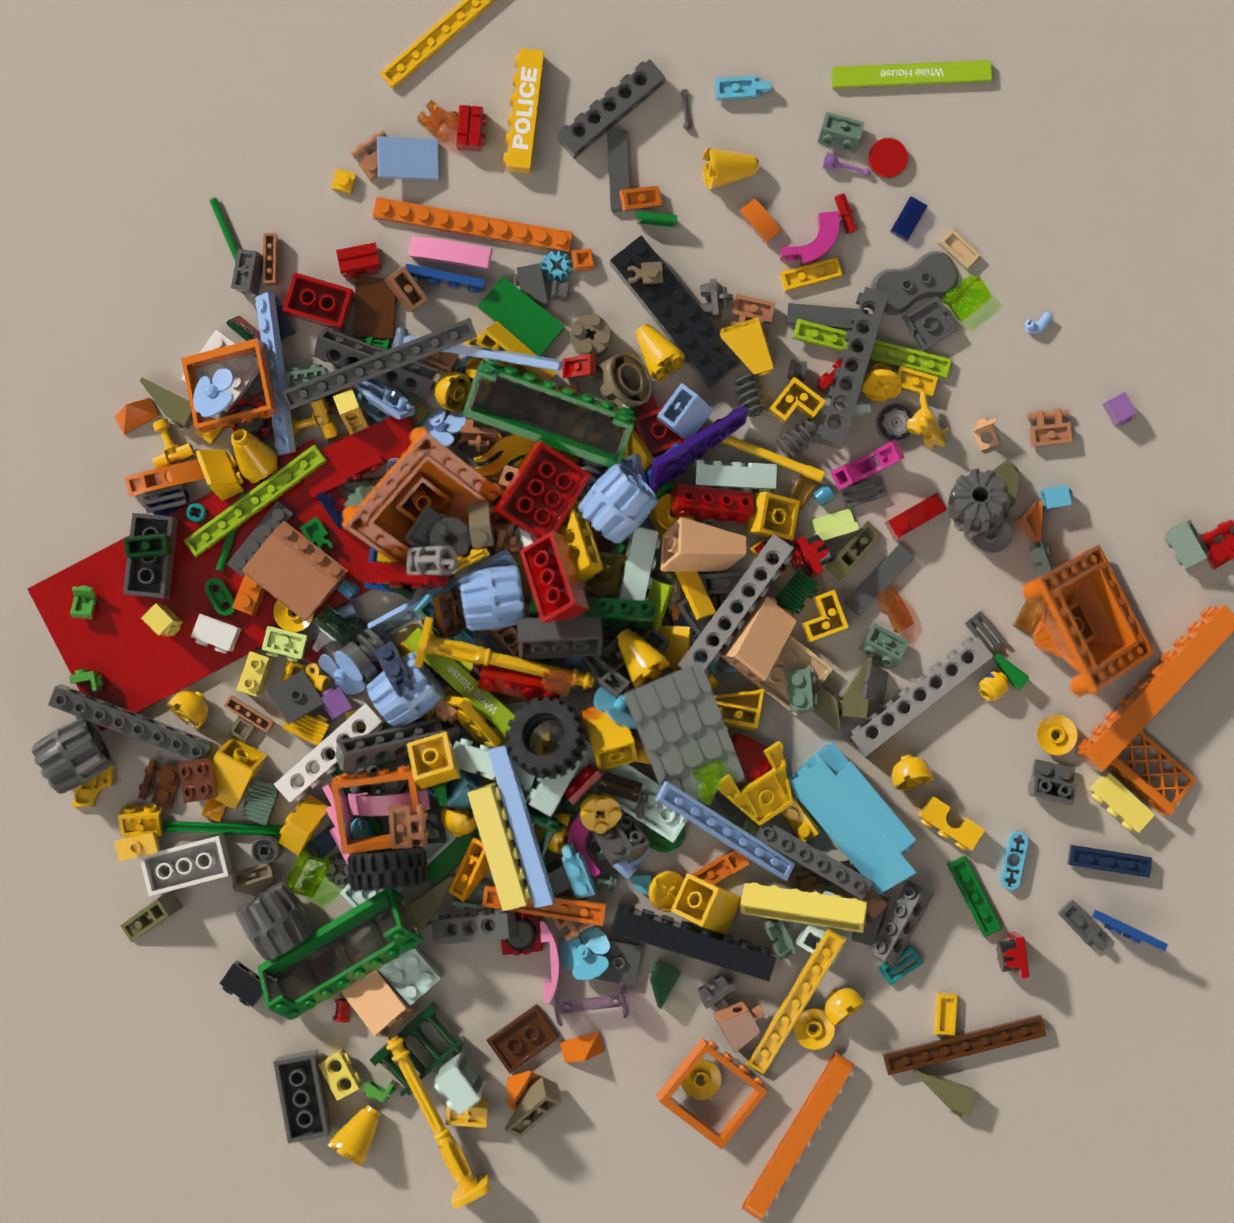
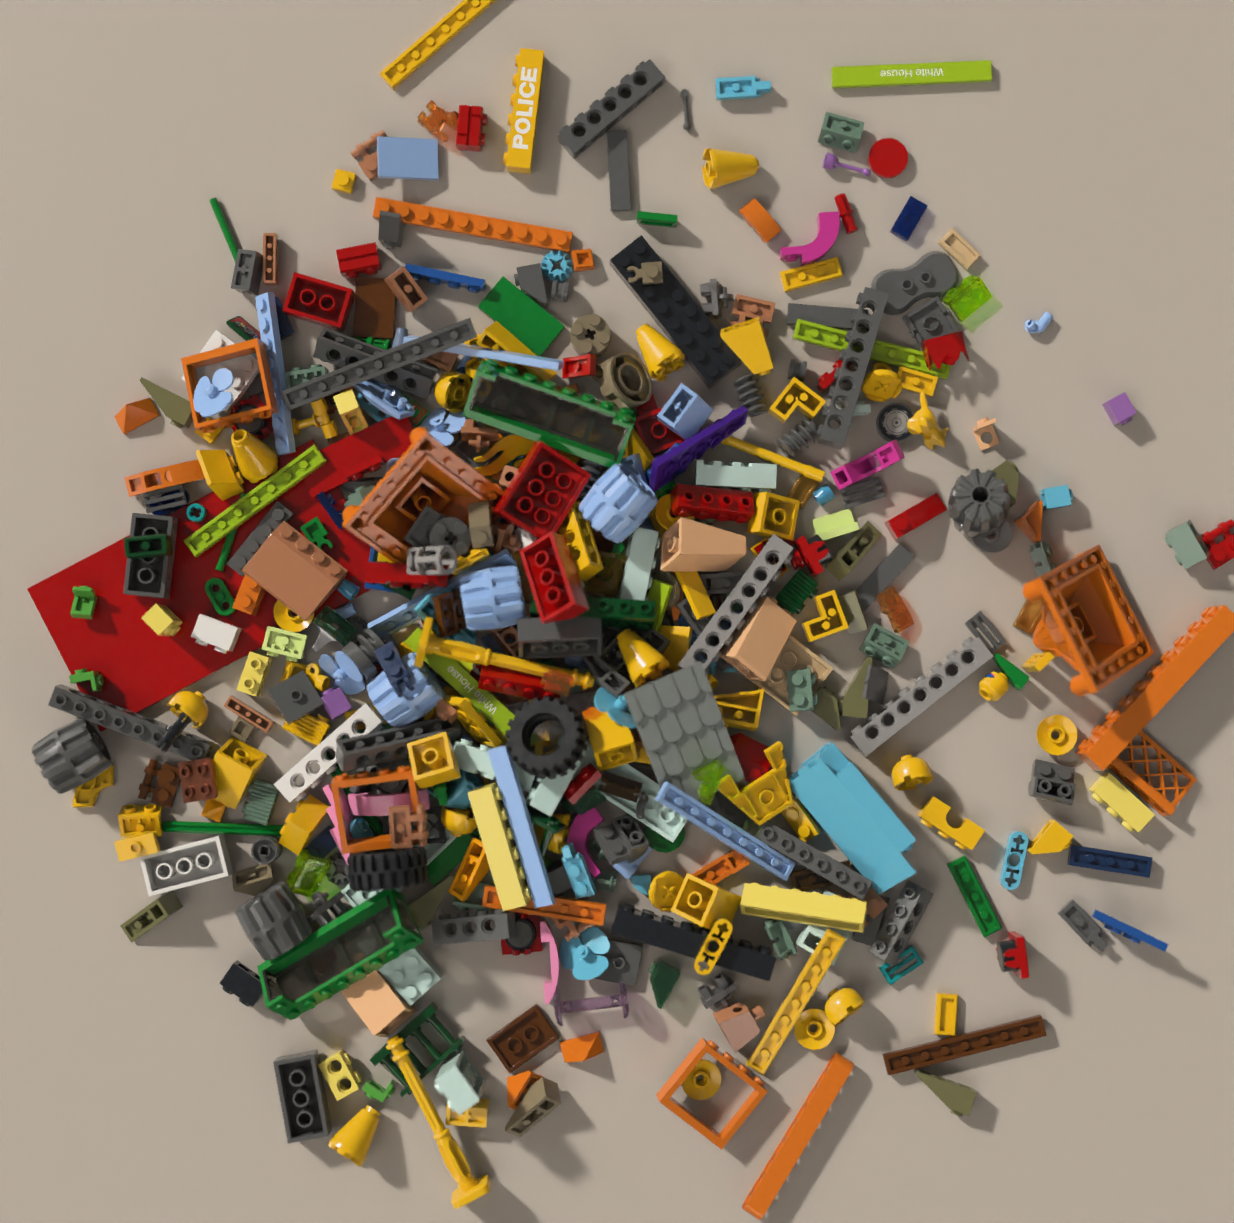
(171, 452): yellow bar -> none
(173, 732): none -> black pin
(311, 655): red tile -> none
(334, 904): none -> flat silver hips
(342, 1010): red bush -> none
(390, 229): none -> dark grey slope
(450, 252): bright pink slope -> none
(602, 822): yellow plate -> none
(640, 198): orange plate -> none
(710, 962): none -> yellow beam
(853, 612): none -> olive tile
(944, 349): none -> red piece
(1037, 662): none -> yellow tile
(1049, 434): nougat plate -> none
(1050, 839): none -> yellow slope

